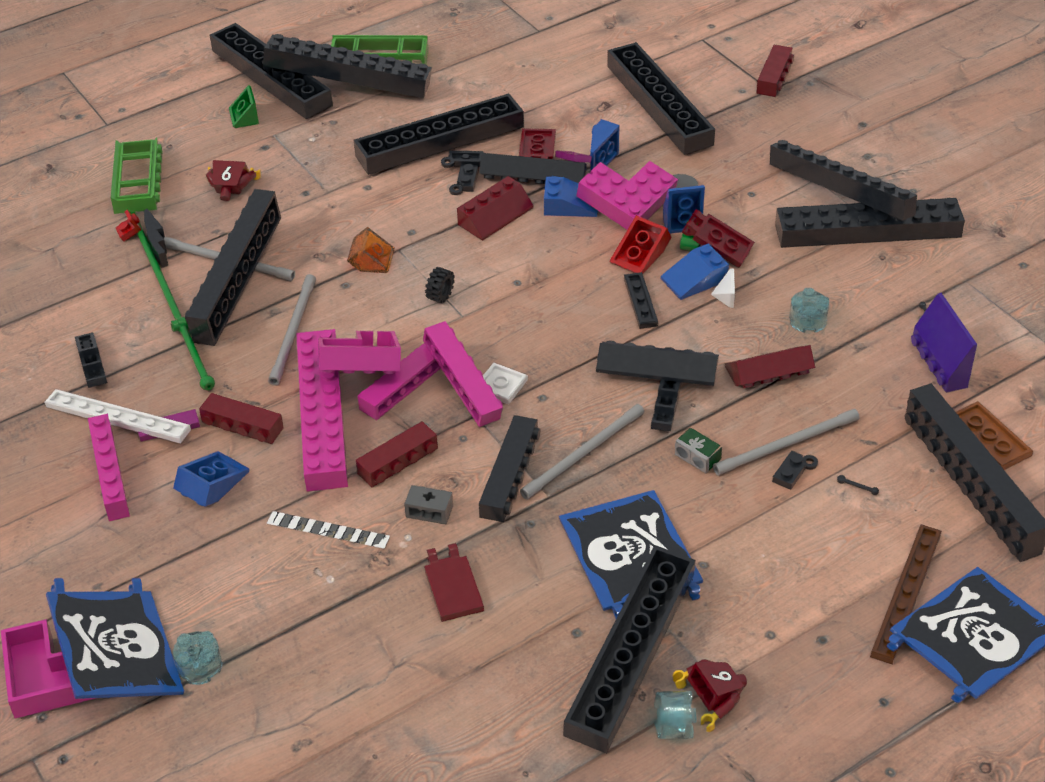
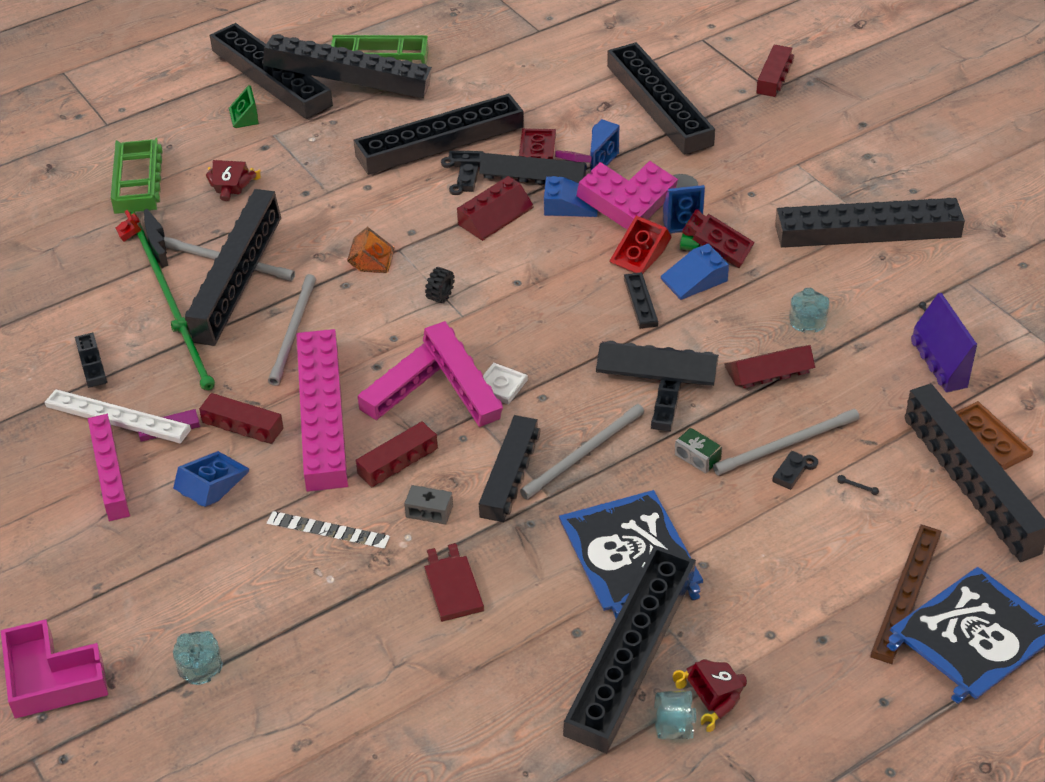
(113, 643): flag -> none
(360, 354): dark pink piece -> none
(726, 289): white slope -> none
(843, 180): black brick -> none

